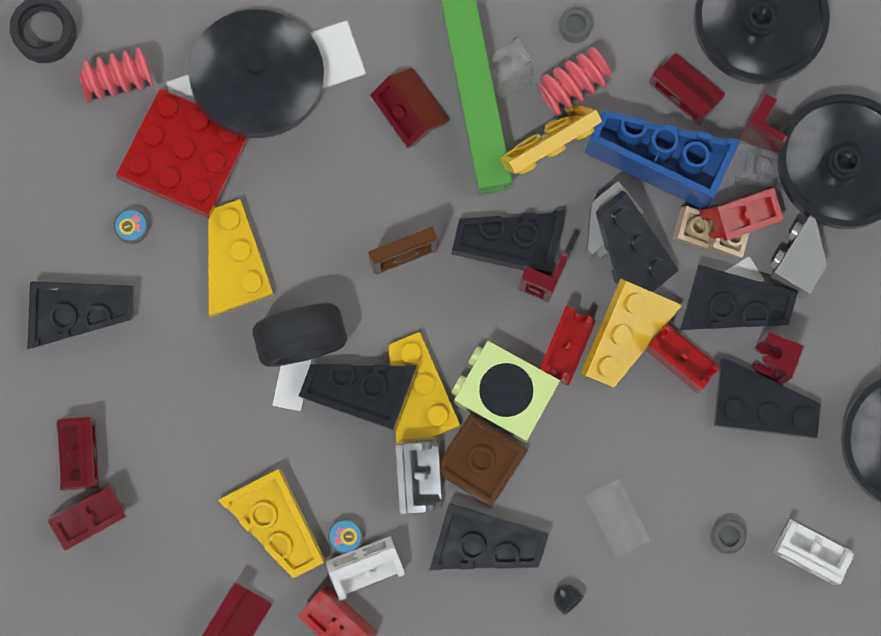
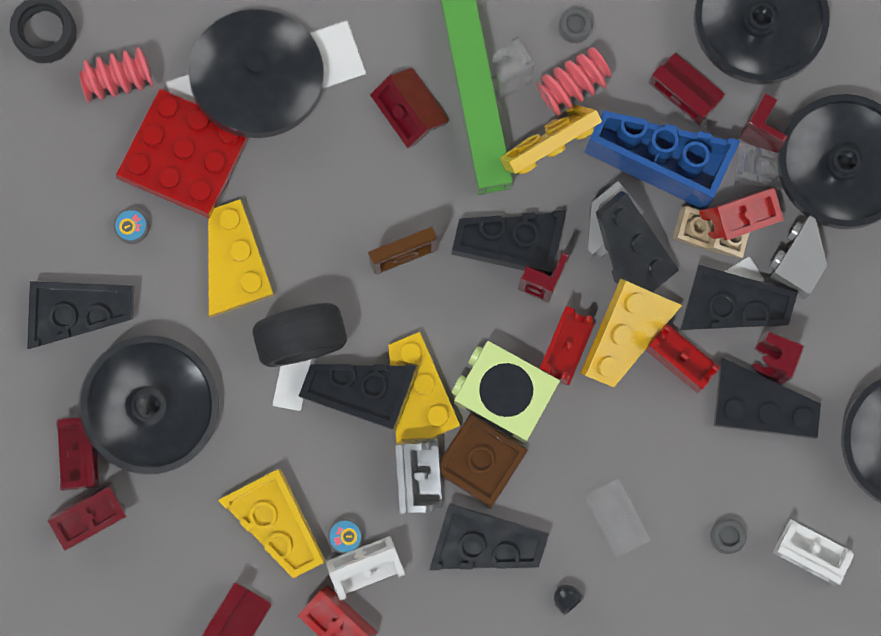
(148, 405): none -> black dish

